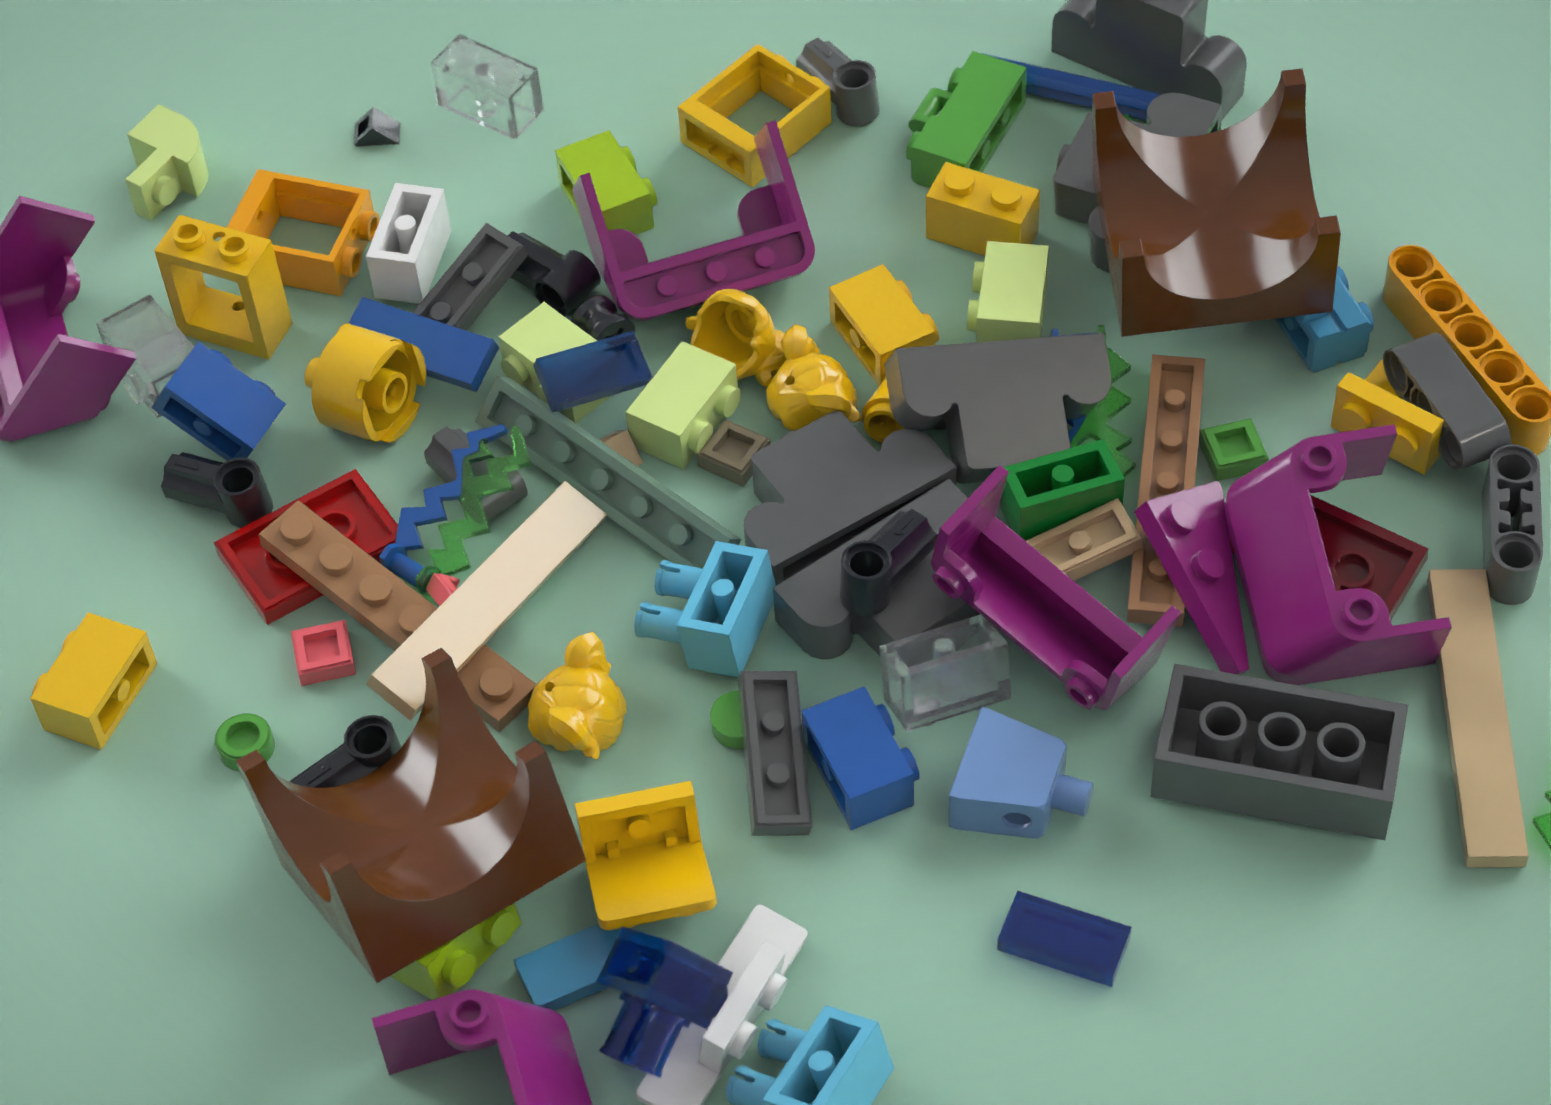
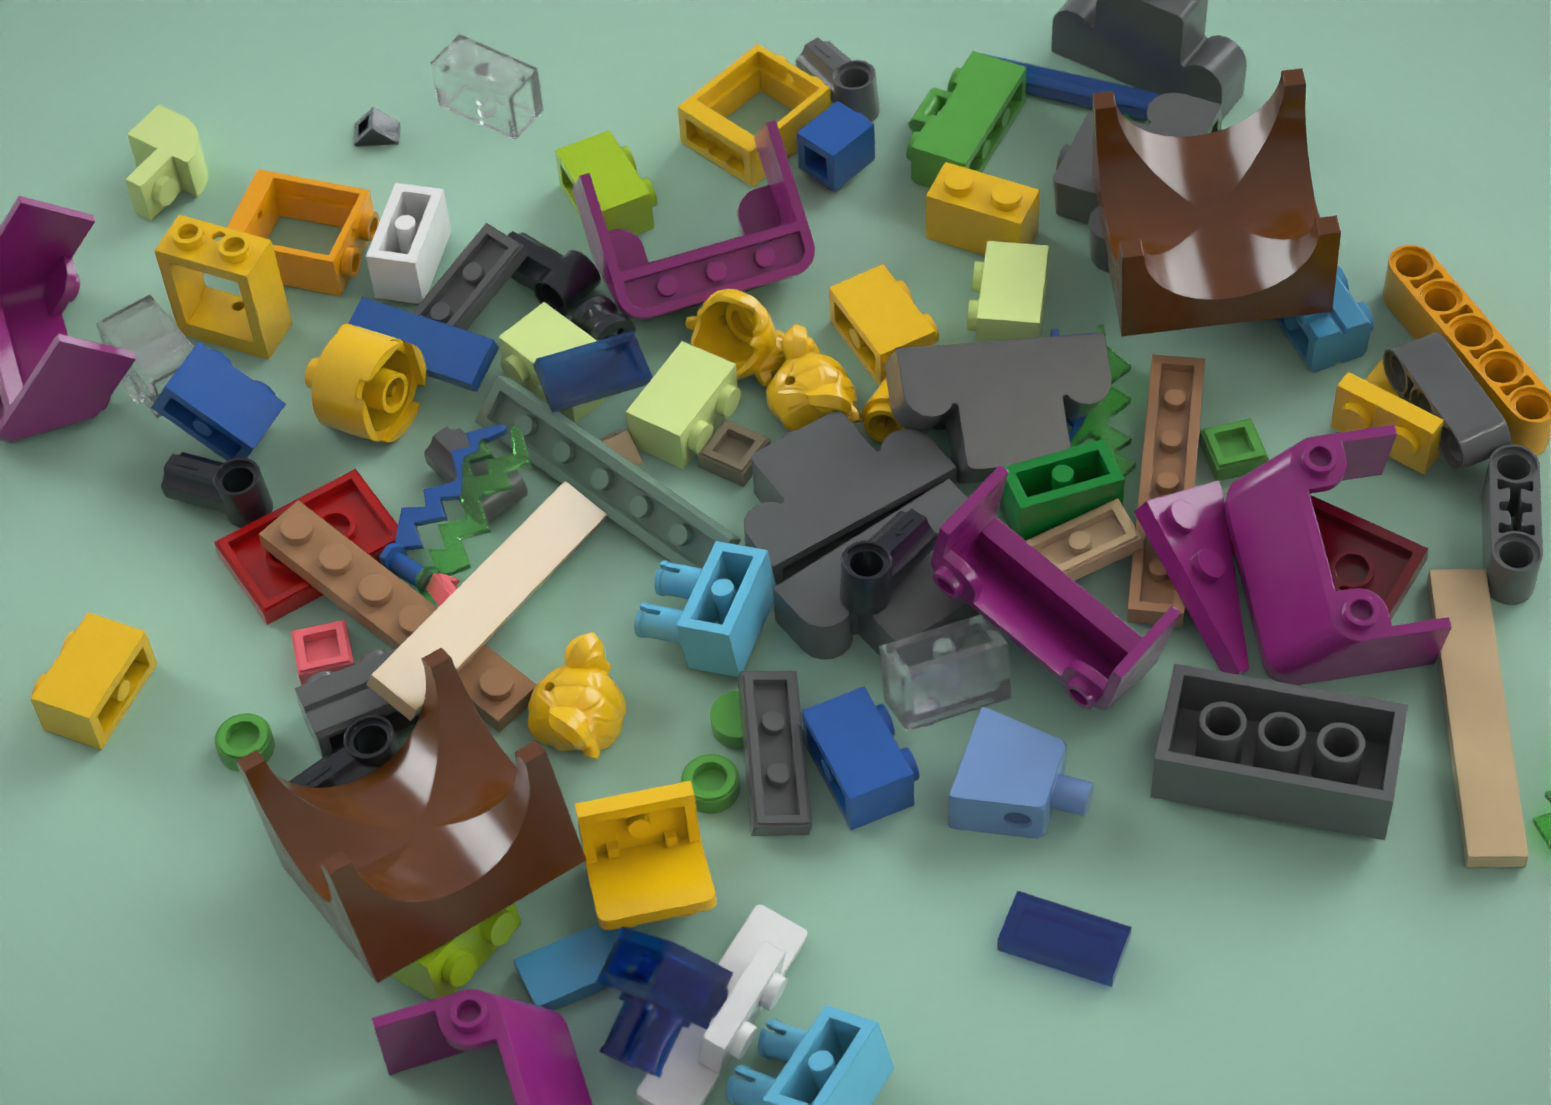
(338, 698): none -> dark grey brick
(713, 782): none -> bright green tile
(836, 145): none -> blue brick

